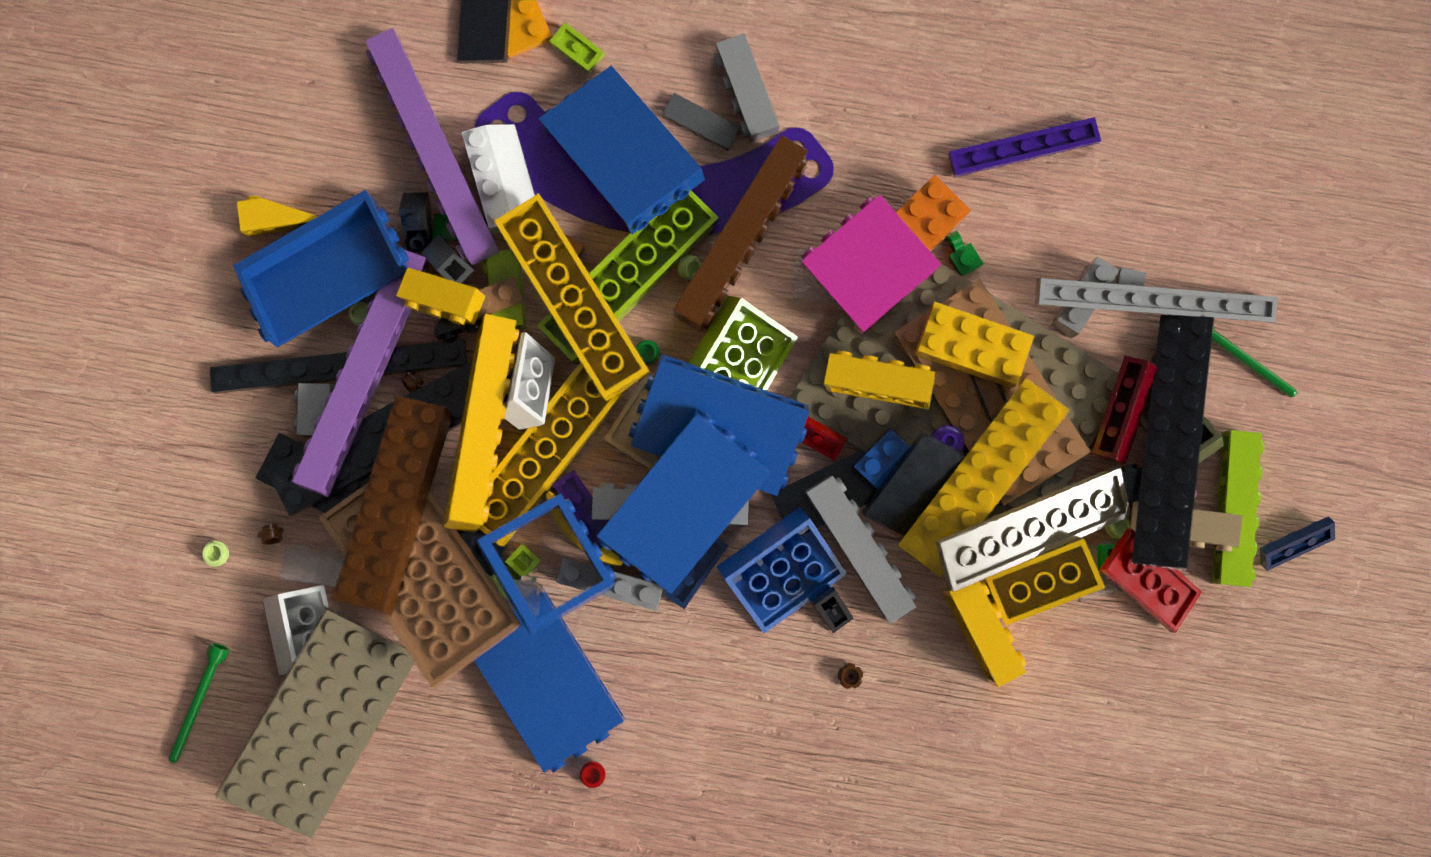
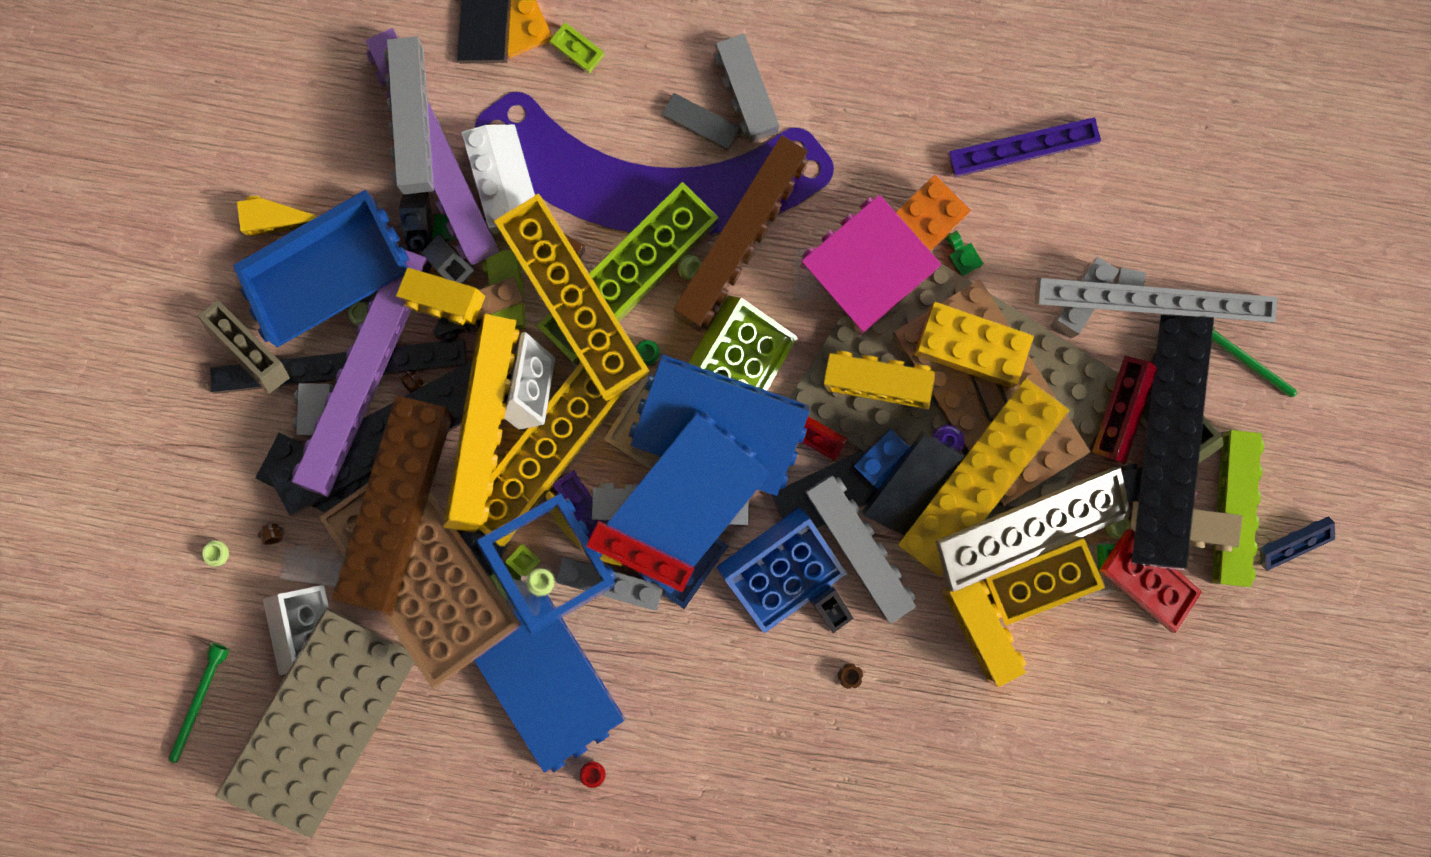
(243, 346): none -> dark tan brick
(409, 115): none -> light grey brick
(540, 582): none -> yellowish green plate
(623, 149): blue panel -> none
(640, 556): none -> red plate

